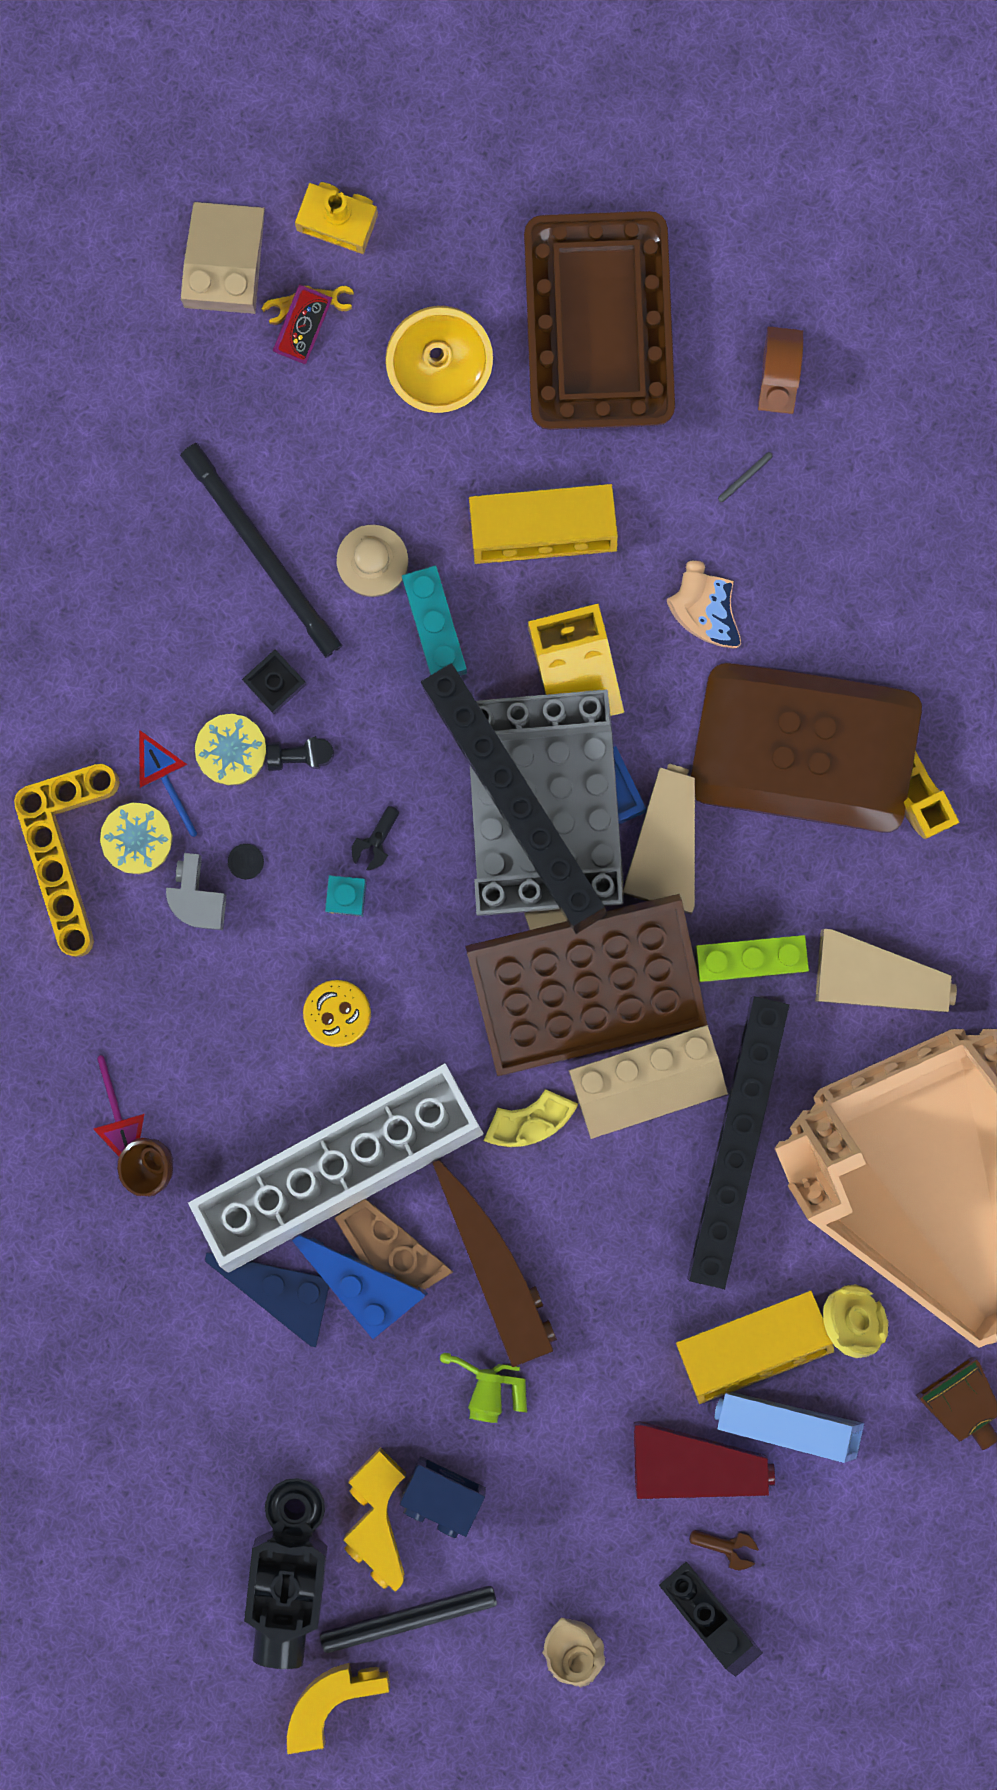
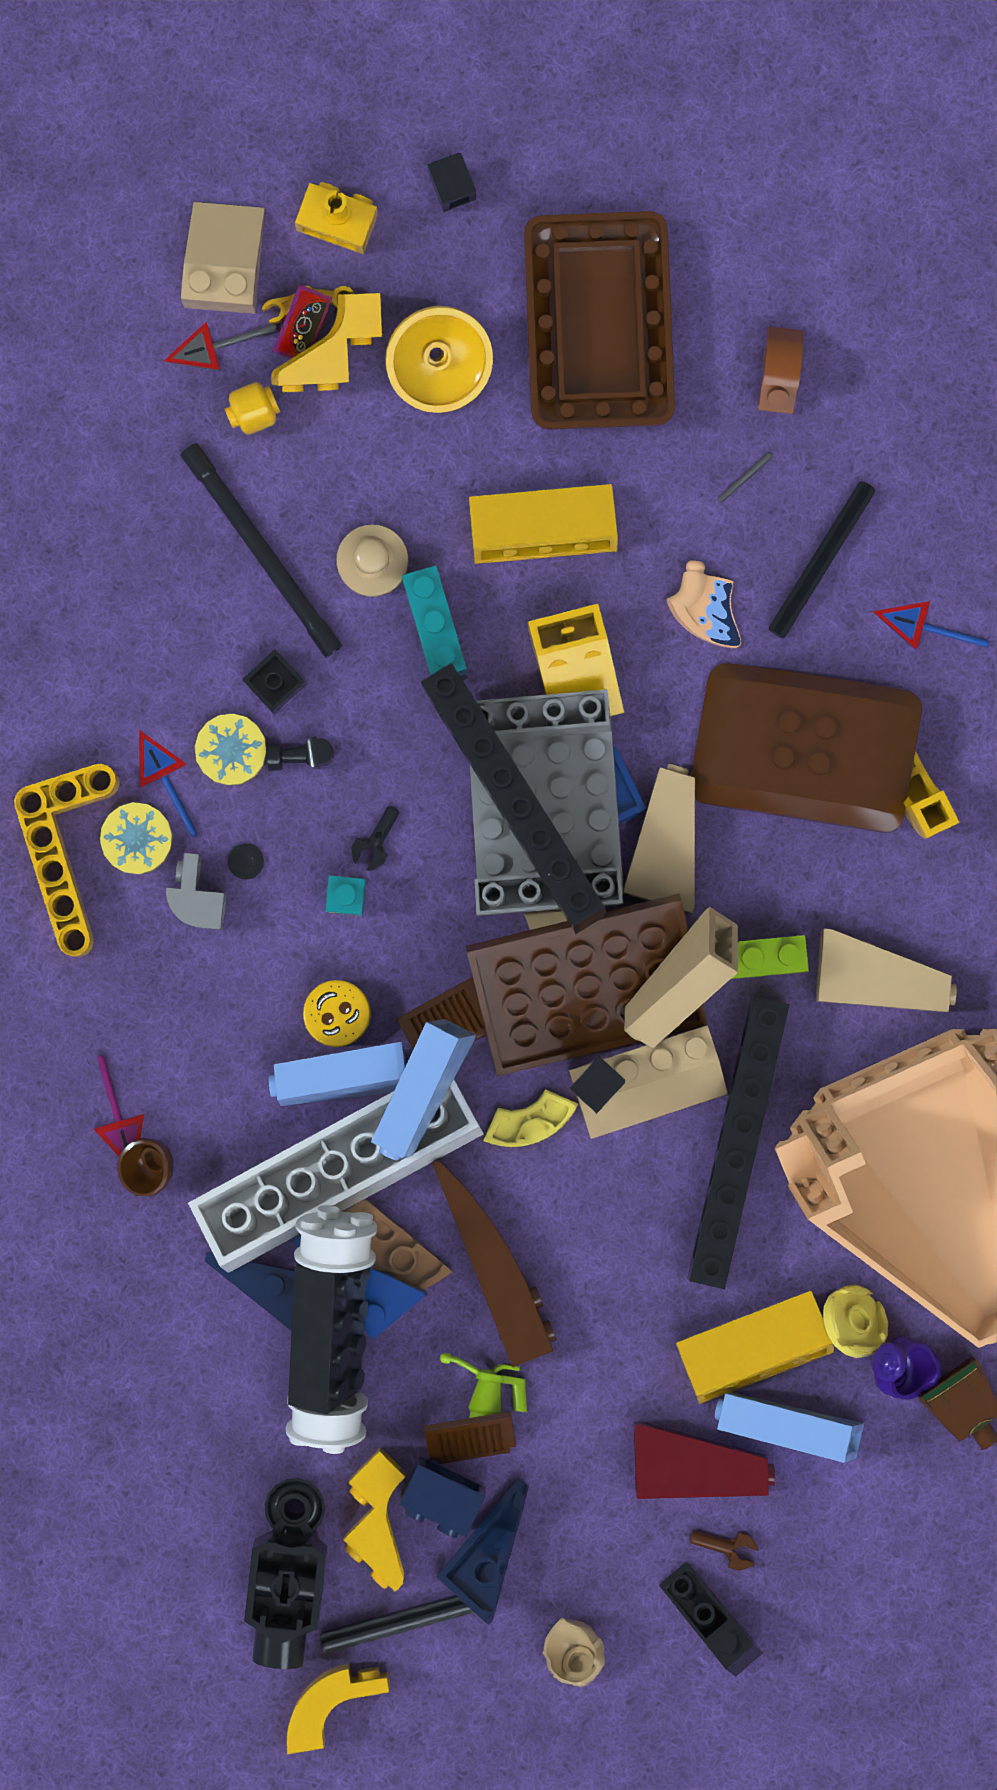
(200, 350): none -> piece
(252, 408): none -> yellow head
(327, 359): none -> yellow arch
(329, 1329): none -> brick
(339, 1075): none -> light blue slope
(422, 1087): none -> light blue slope
(452, 181): none -> black panel
(456, 1005): none -> reddish brown window
(470, 1438): none -> reddish brown window
(481, 1562): none -> dark blue wing
(597, 1084): none -> black panel
(685, 979): none -> tan slope
(821, 559): none -> black axle
(905, 1368): none -> dark purple hair
(909, 622): none -> piece

